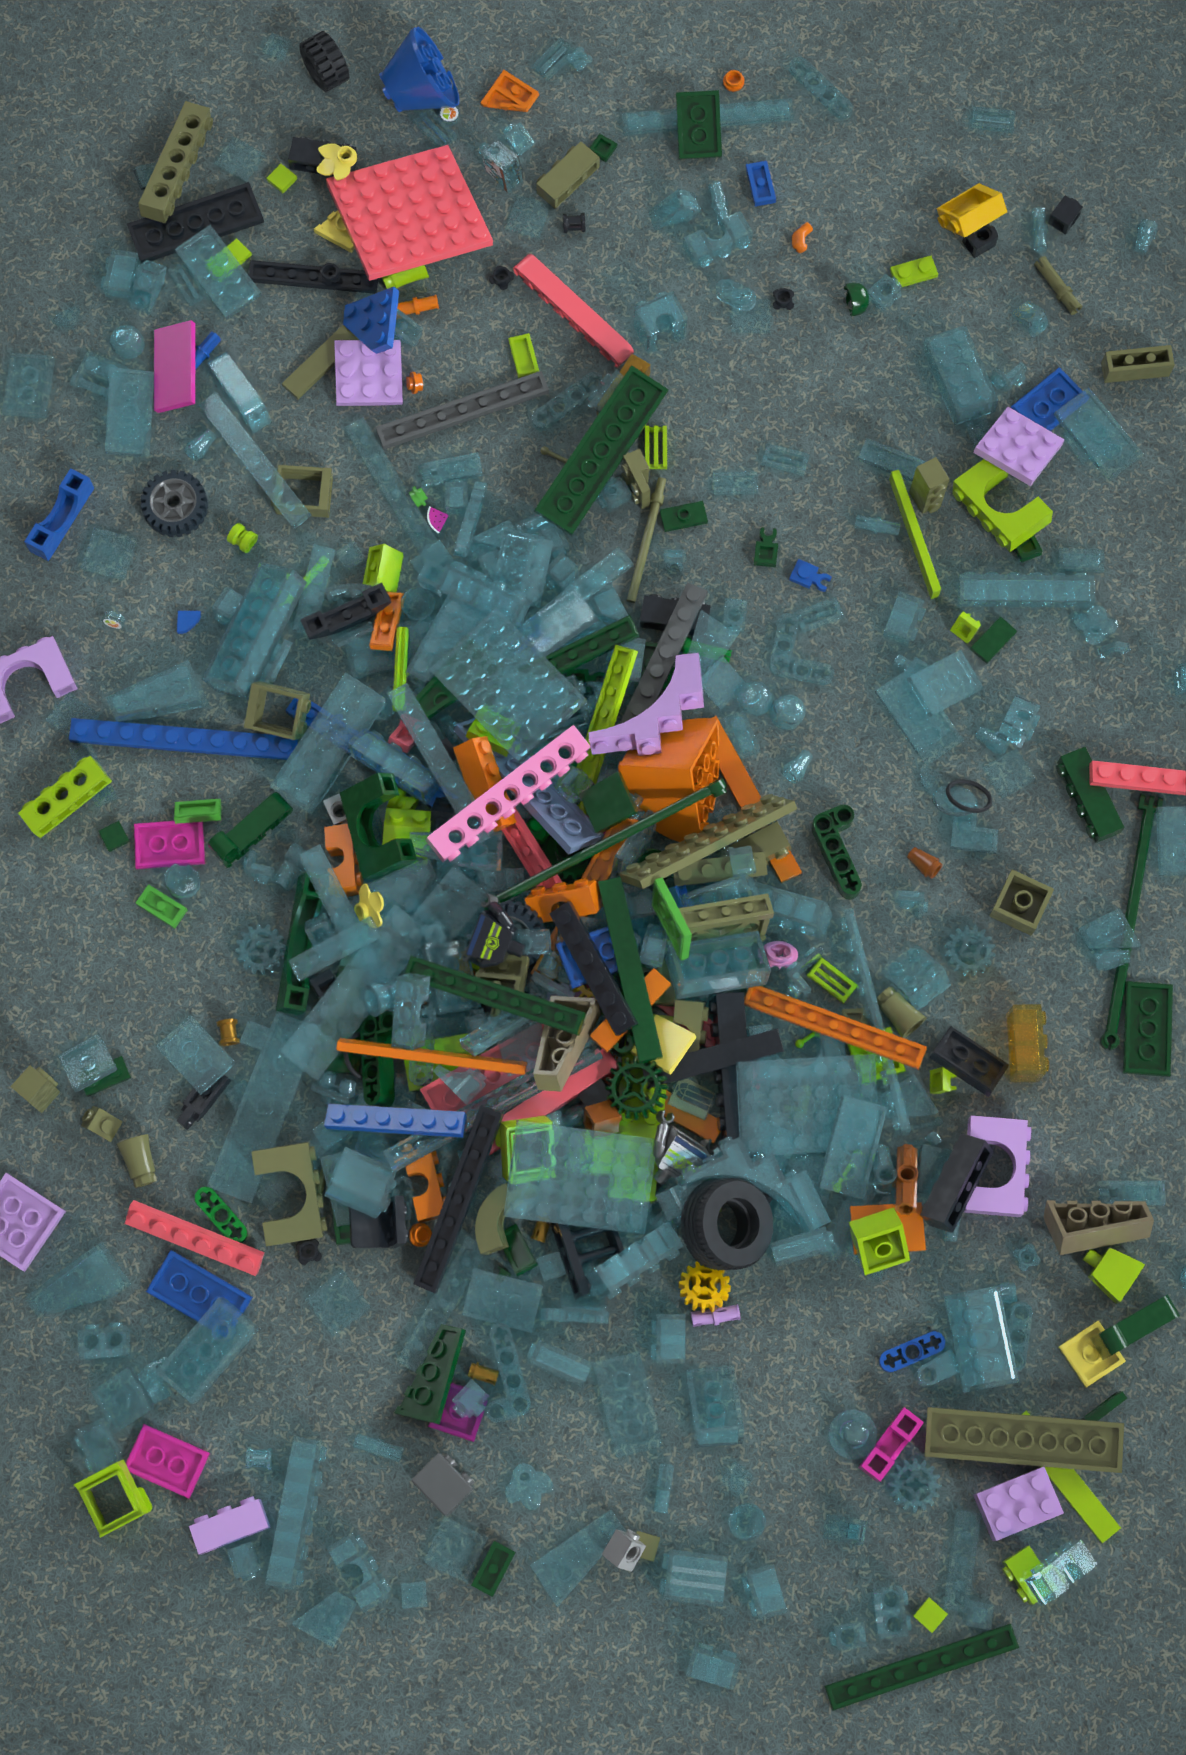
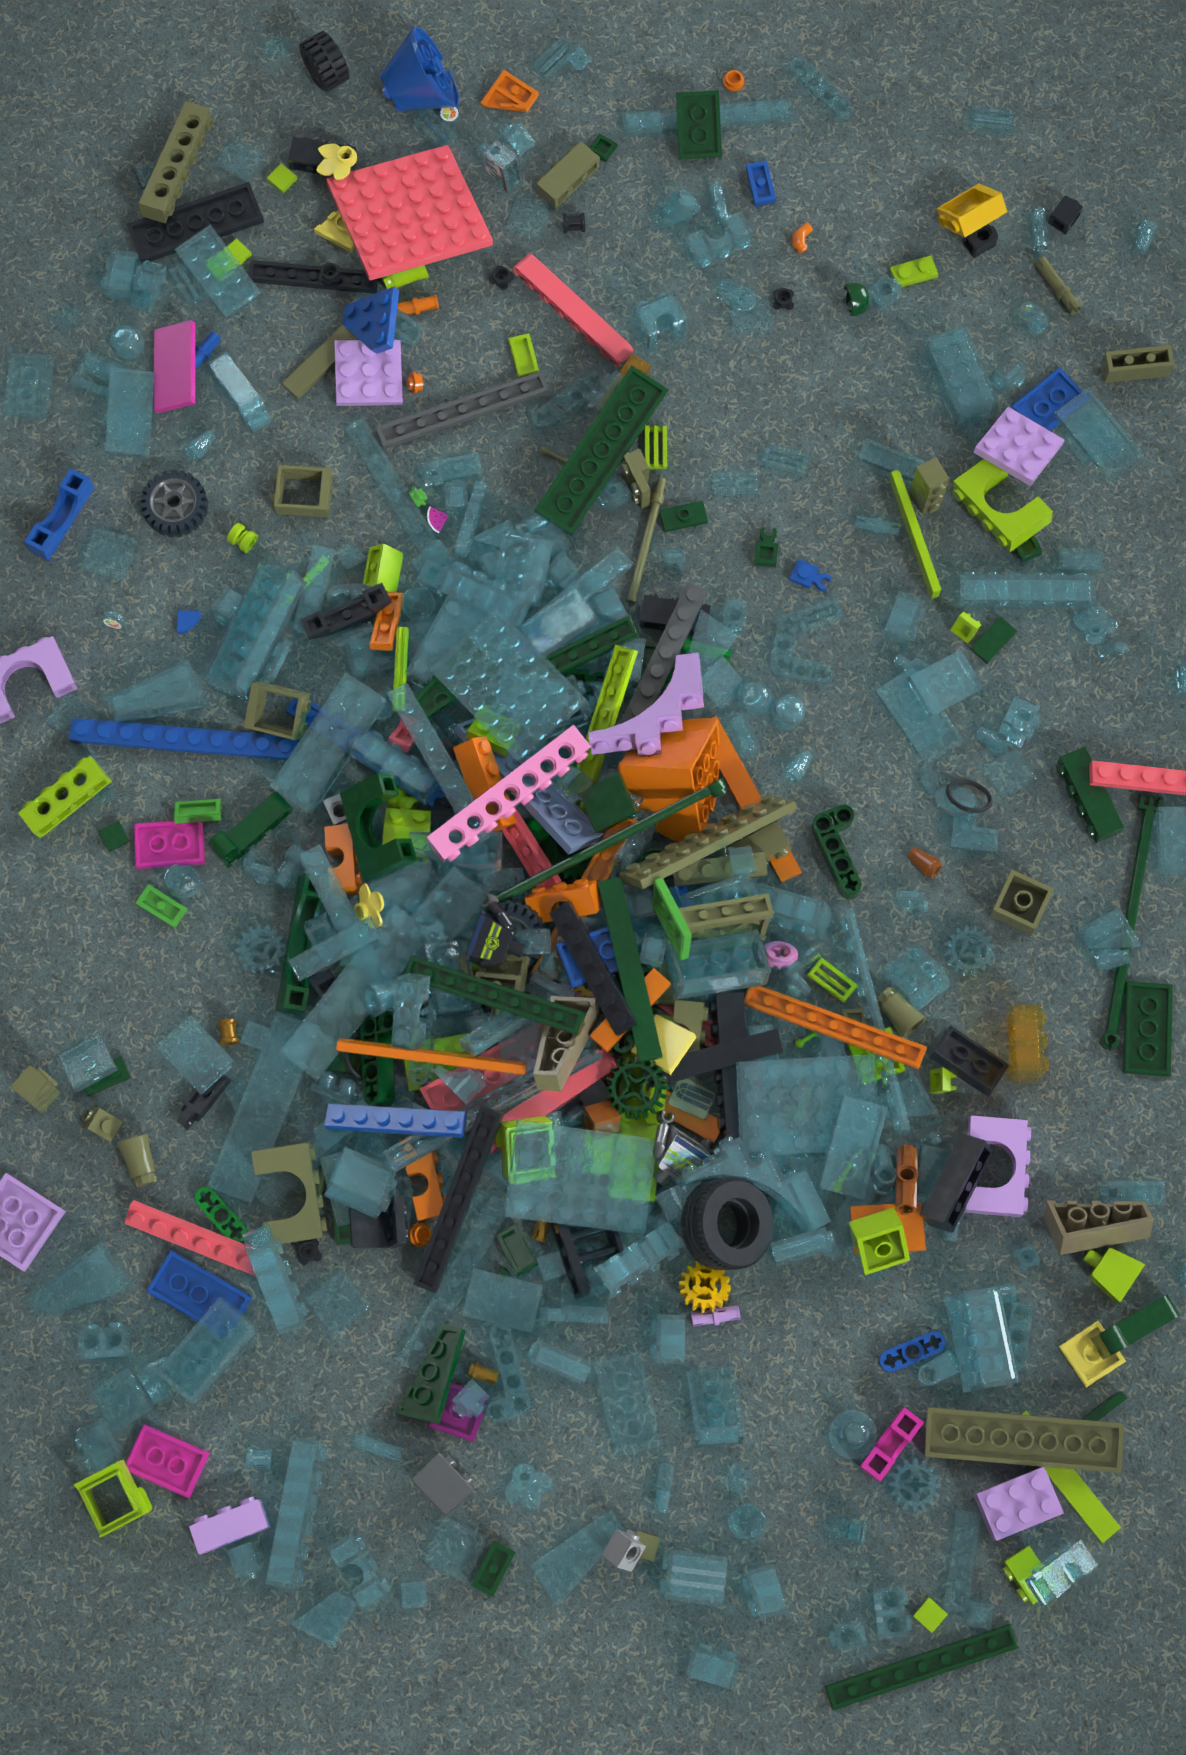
(255, 460): clear light blue tile -> none
(274, 1279): none -> clear light blue wedge
(490, 1221): olive arch -> none

